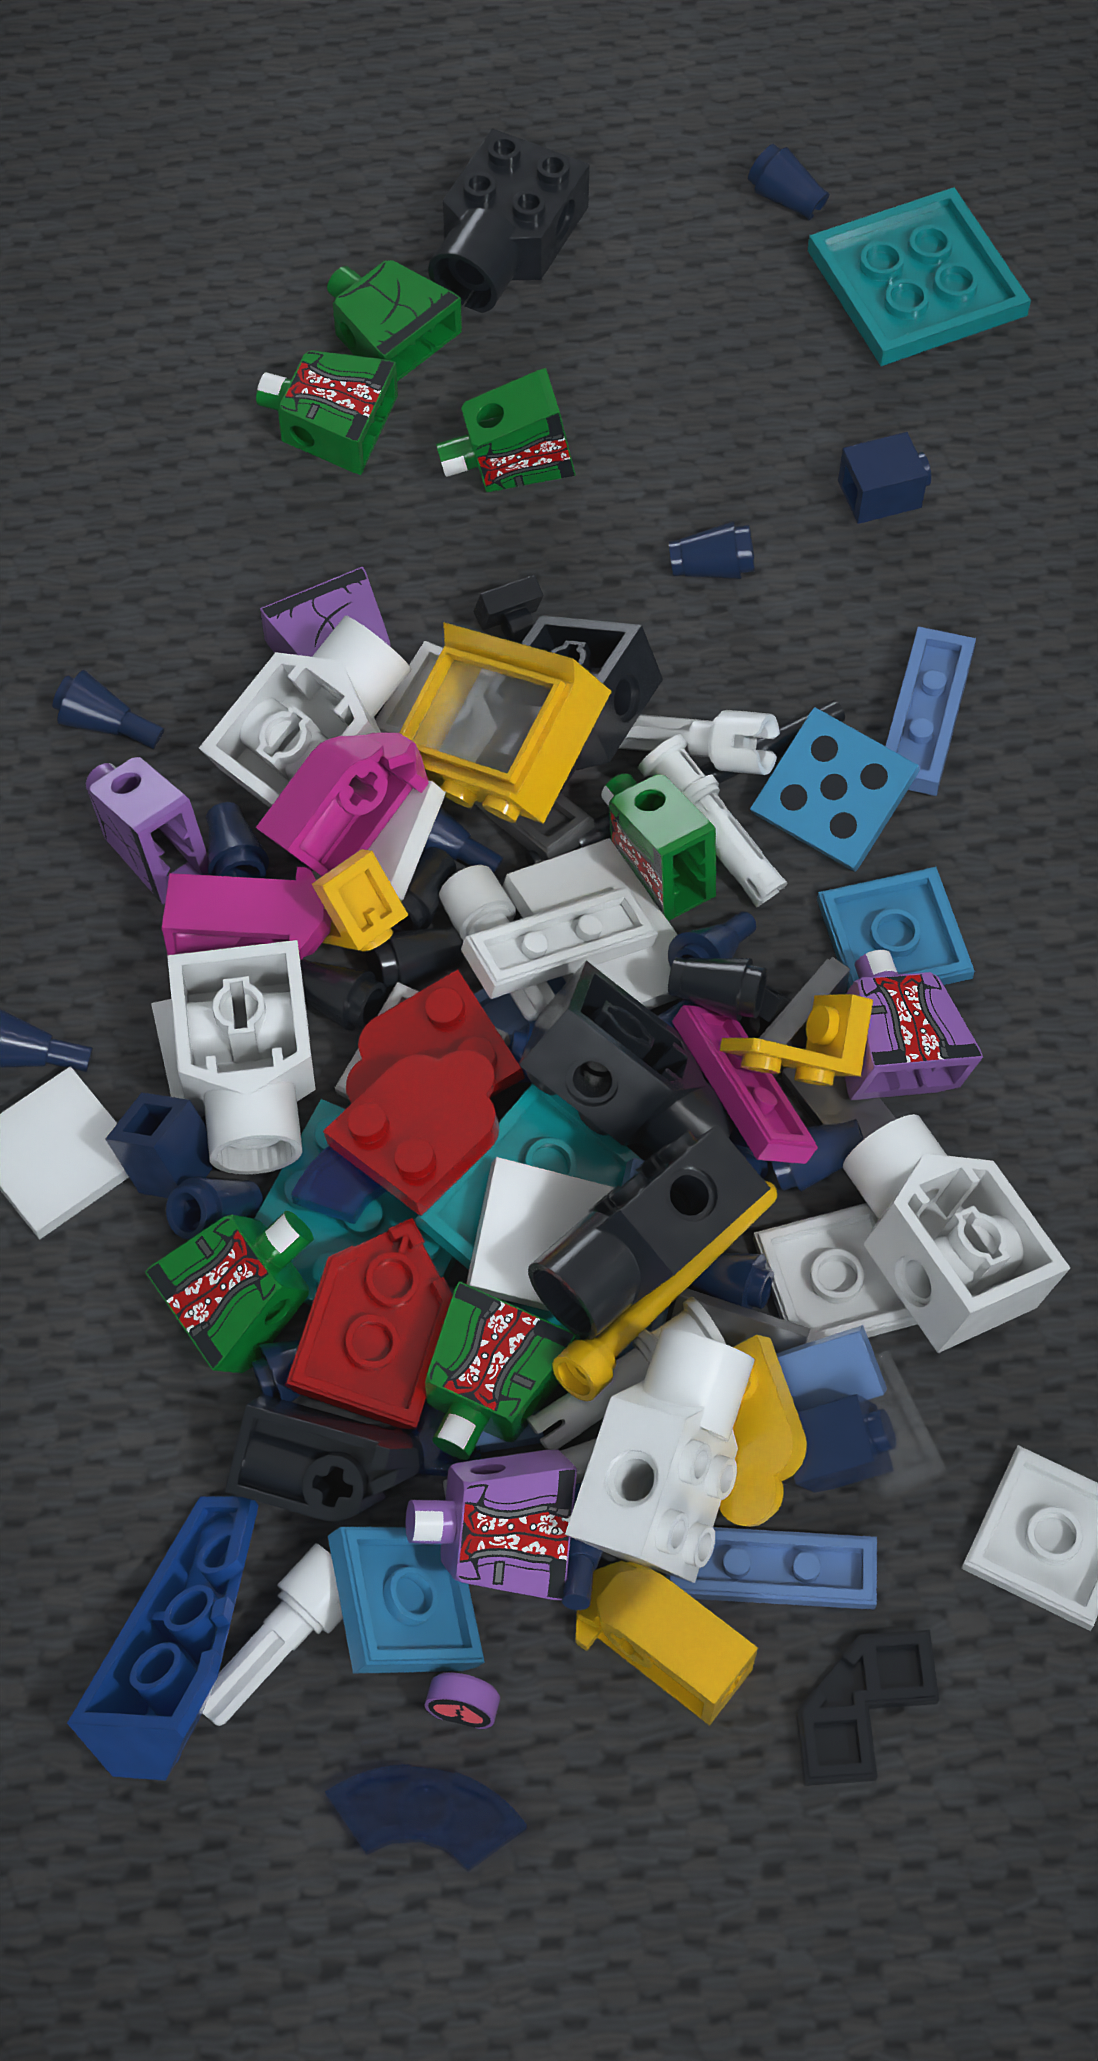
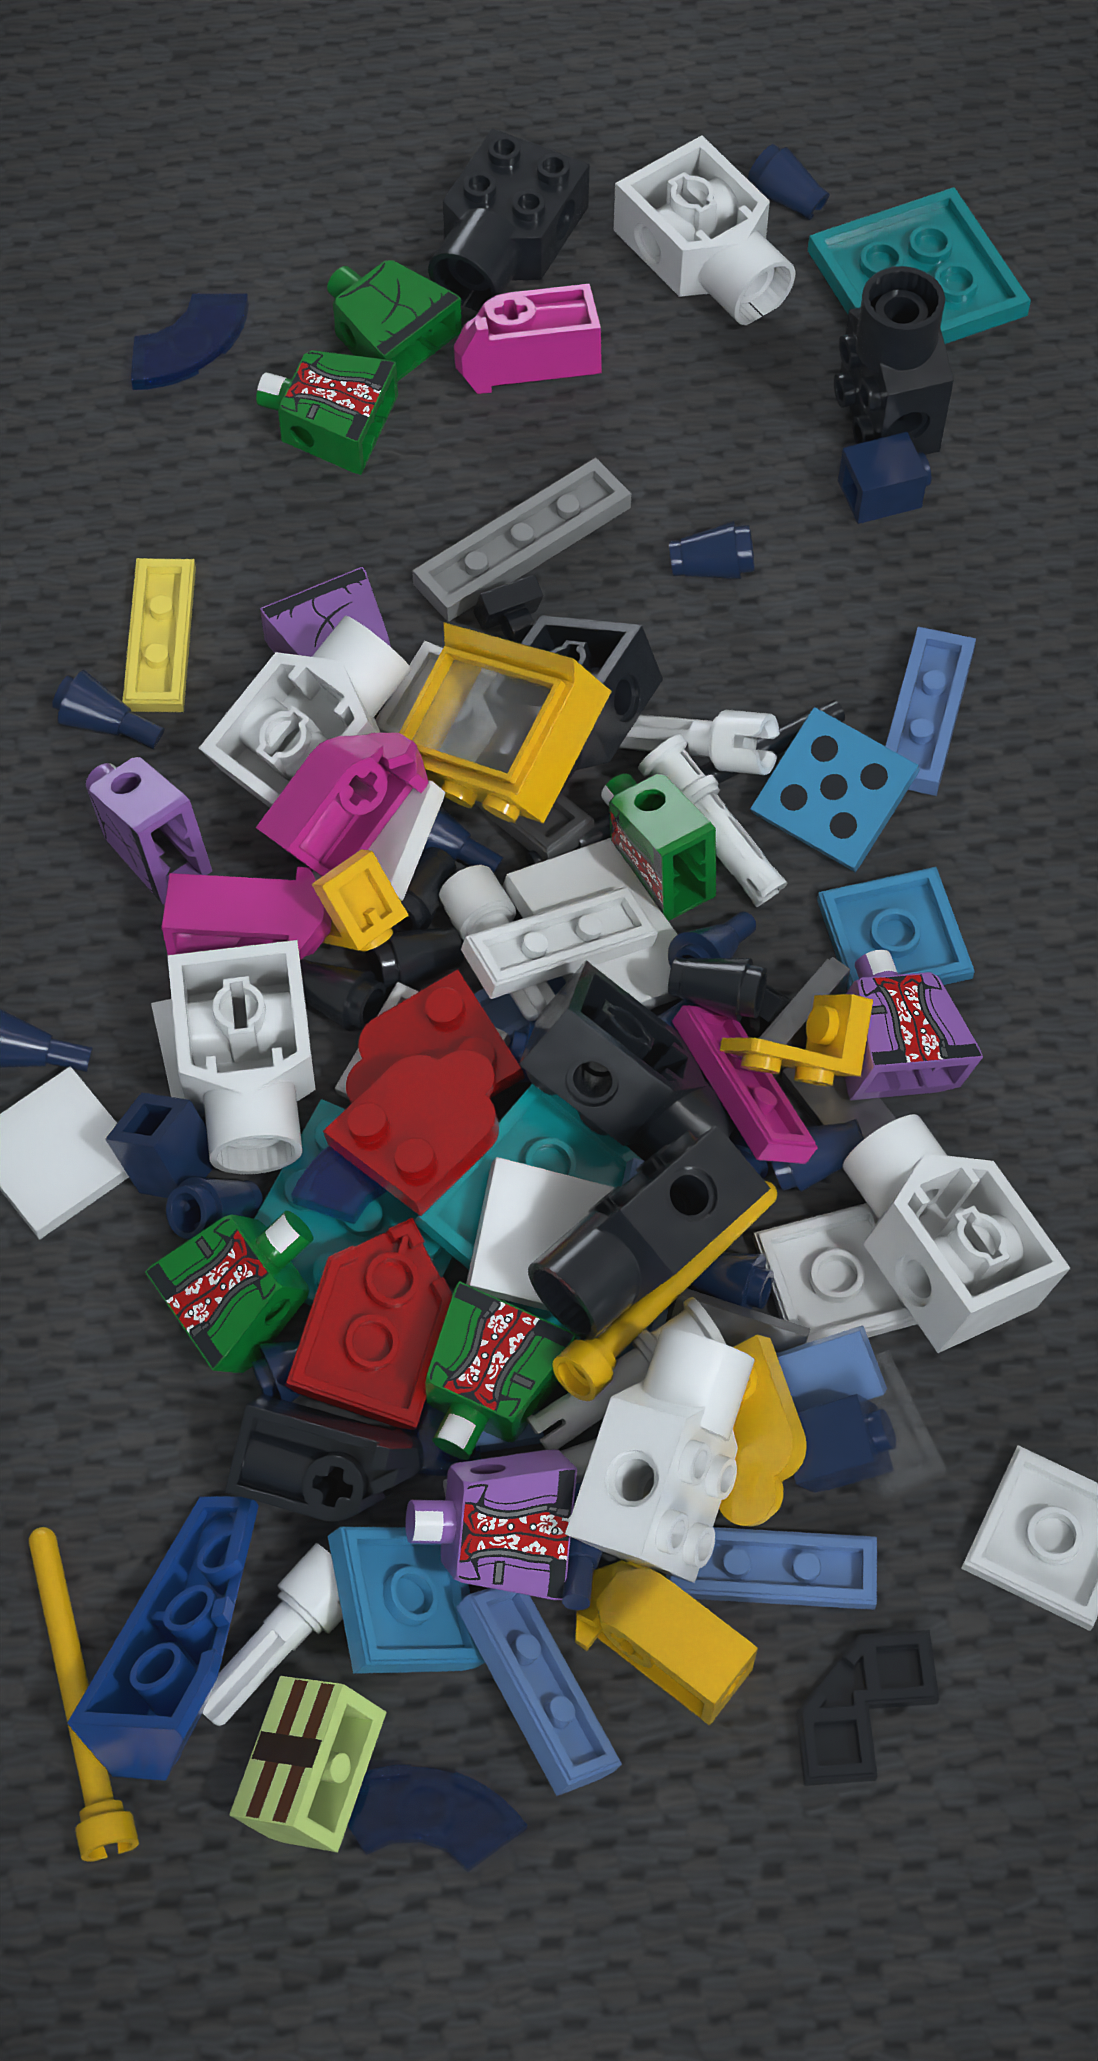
(103, 1817): none -> yellow piece
(159, 635): none -> light yellow tile
(189, 344): none -> clear blue tile
(233, 845): dark blue cone -> none
(308, 1763): none -> yellowish green brick
(462, 1700): medium lavender tile -> none
(511, 436): green torso -> none
(522, 538): none -> light grey plate
(531, 338): none -> dark pink piece
(539, 1688): none -> medium blue tile
(704, 230): none -> white brick
(896, 360): none -> black brick

